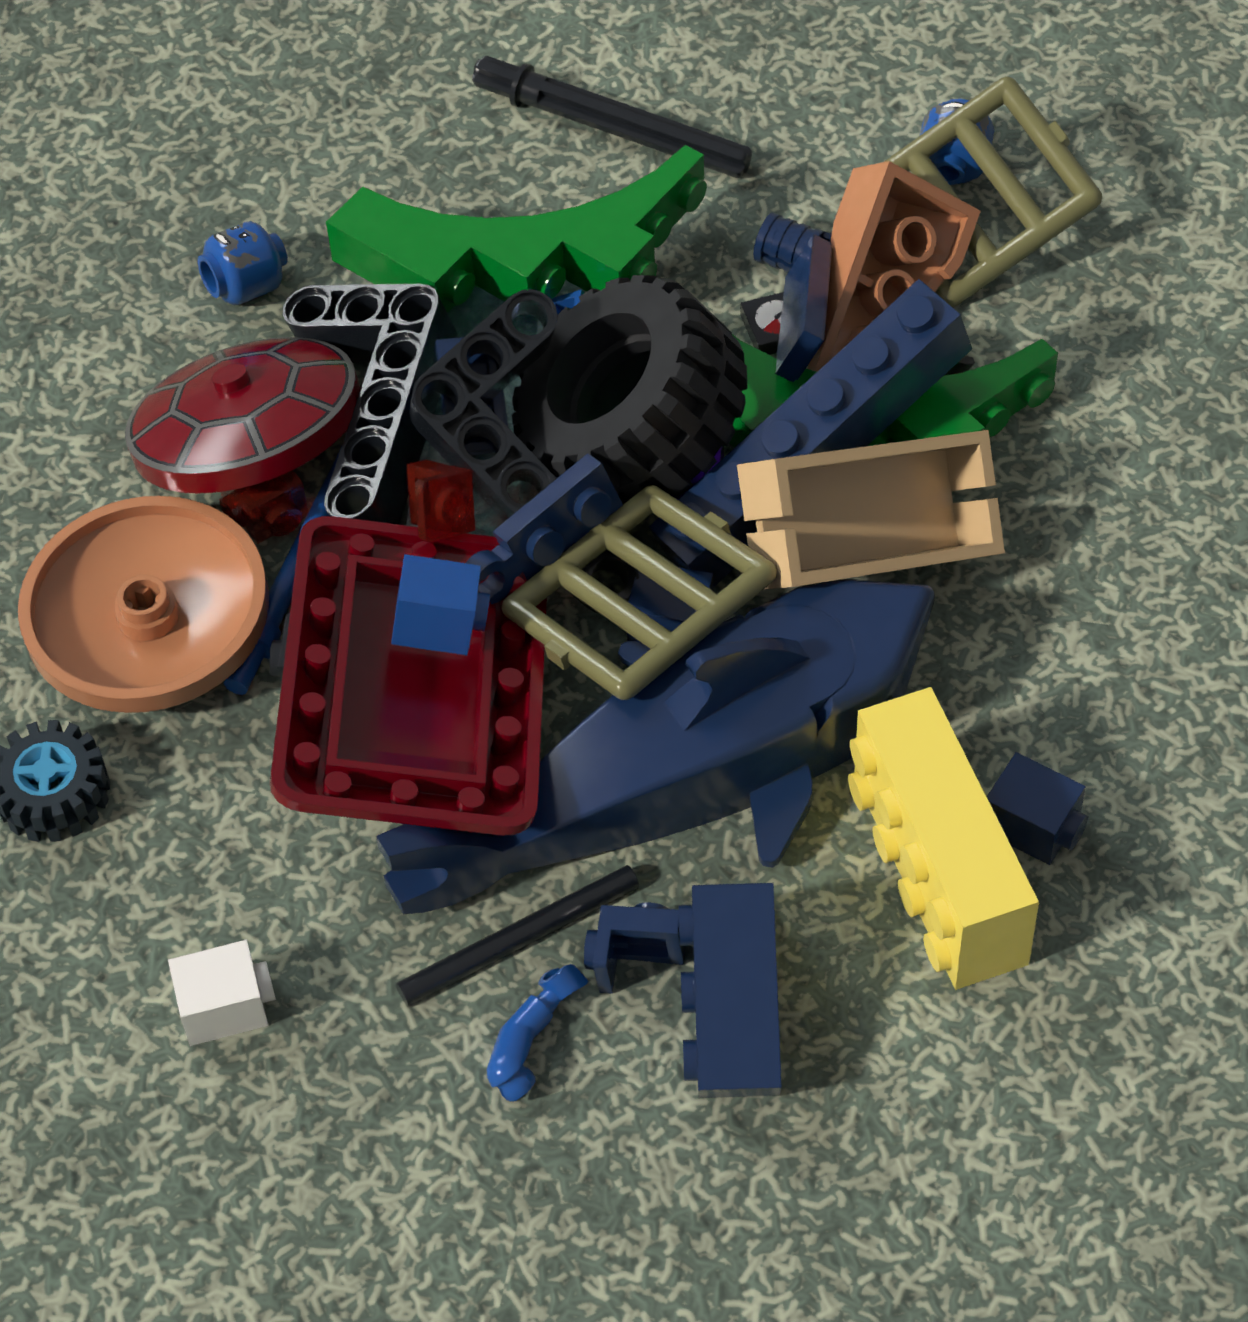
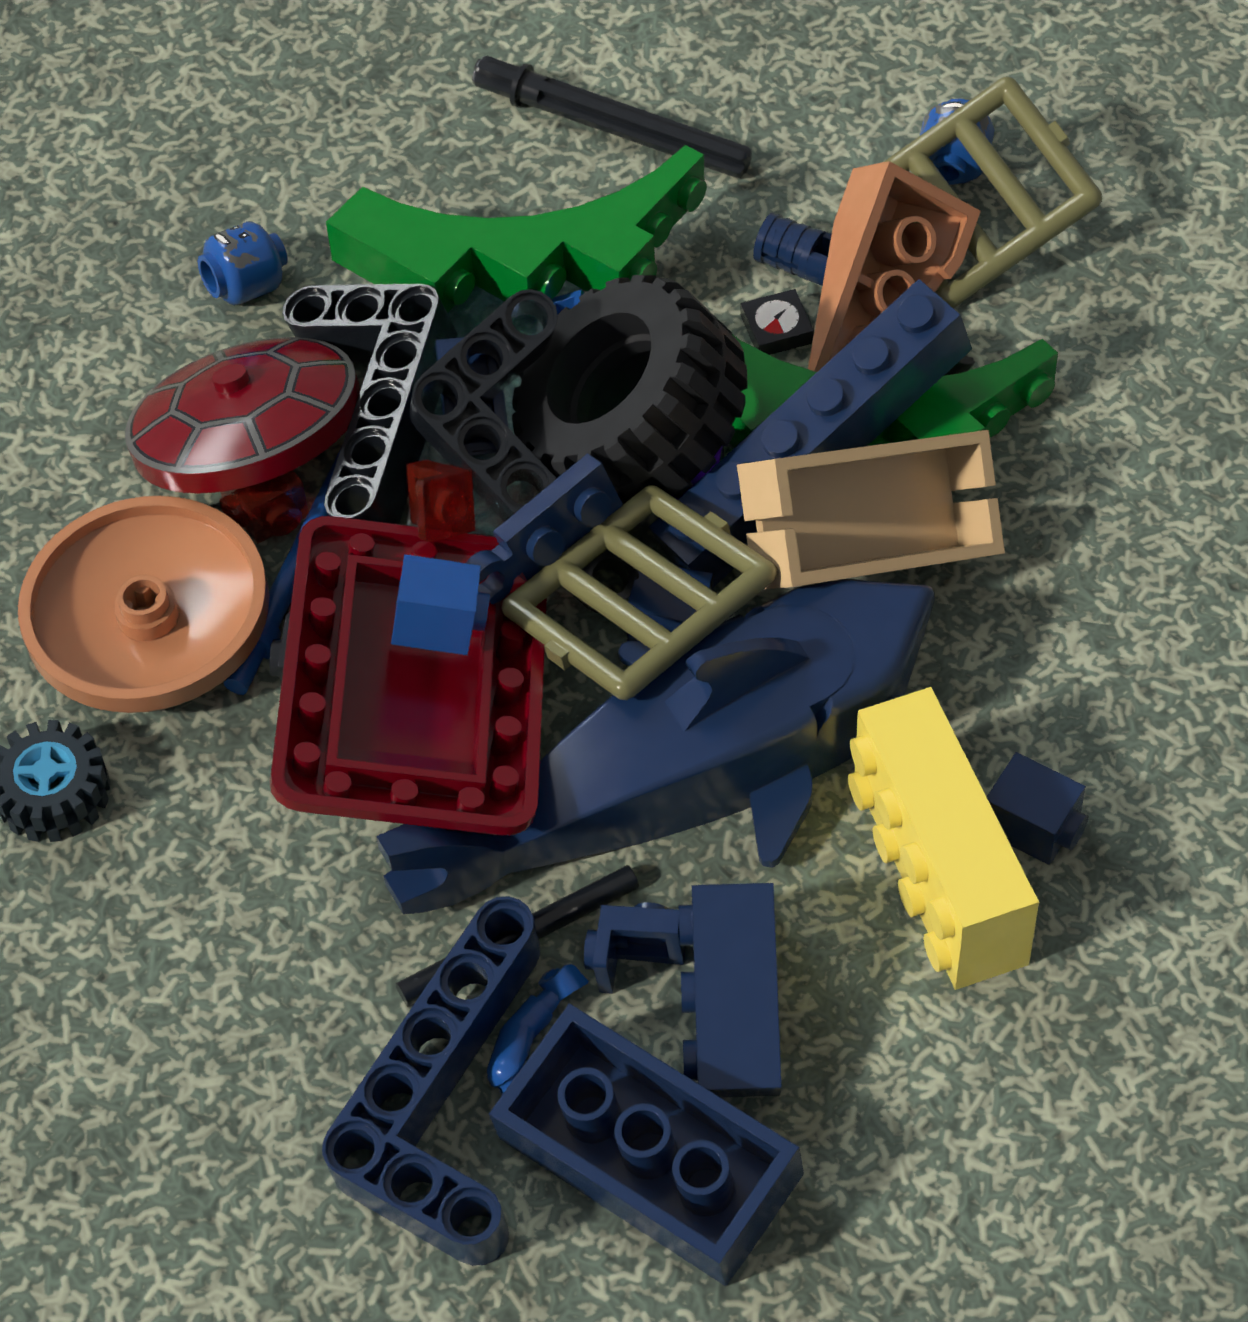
(221, 992): white brick -> none
(430, 1082): none -> dark blue beam
(648, 1143): none -> dark blue brick
(804, 309): dark blue tile -> none

